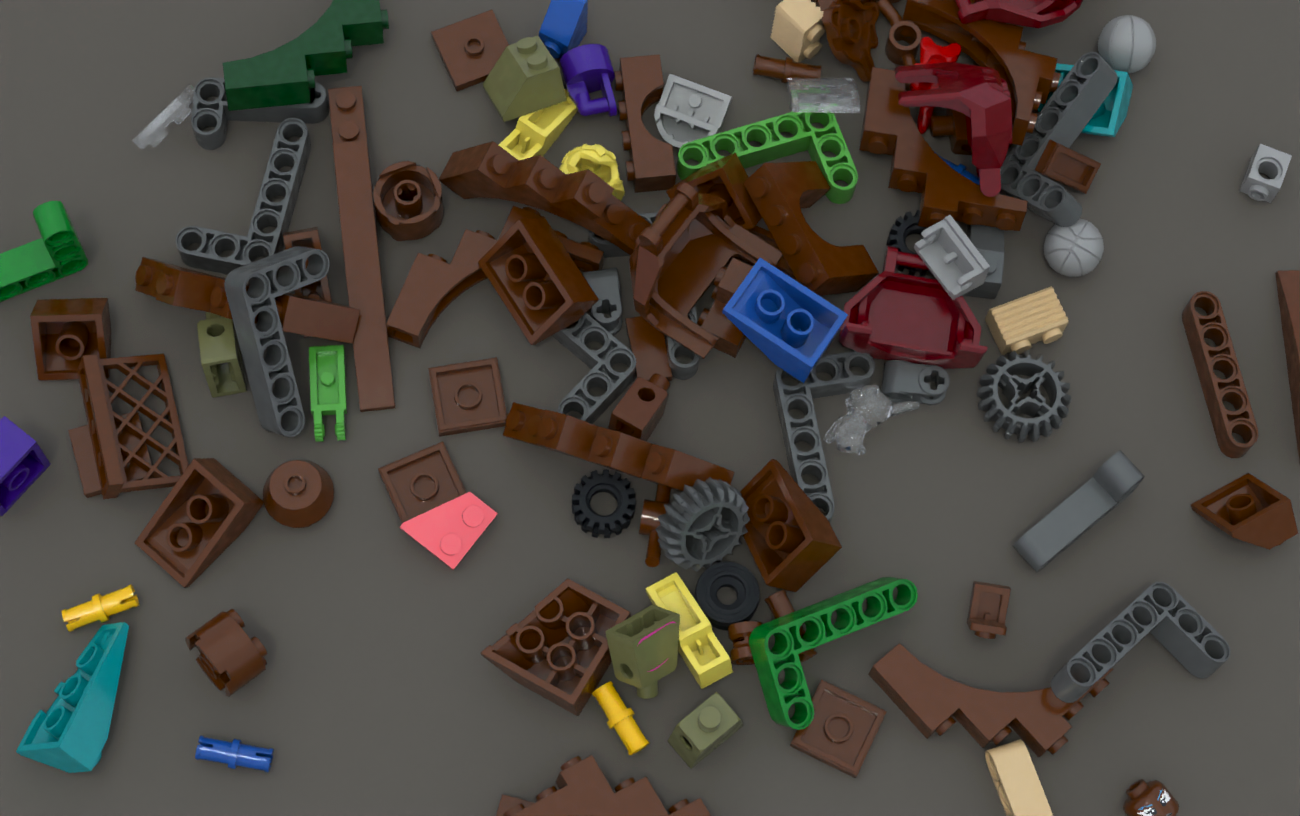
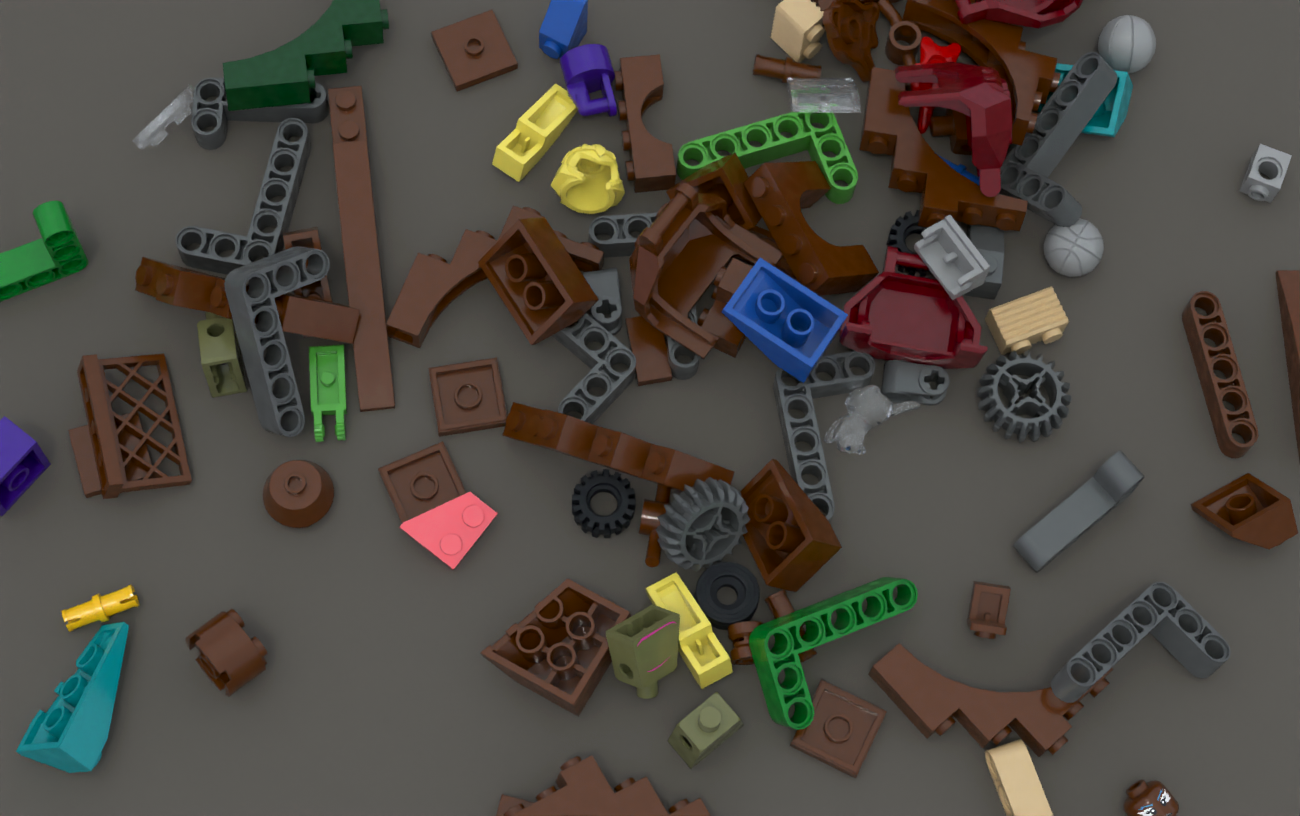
(68, 330): reddish brown slope -> none
(198, 520): reddish brown slope -> none
(234, 753): blue pin -> none
(413, 218): reddish brown brick -> none
(524, 80): olive slope -> none
(536, 182): reddish brown arch -> none
(620, 718): yellow pin -> none
(641, 407): reddish brown torso -> none
(689, 111): light grey slope -> none
(1067, 166): reddish brown tile -> none

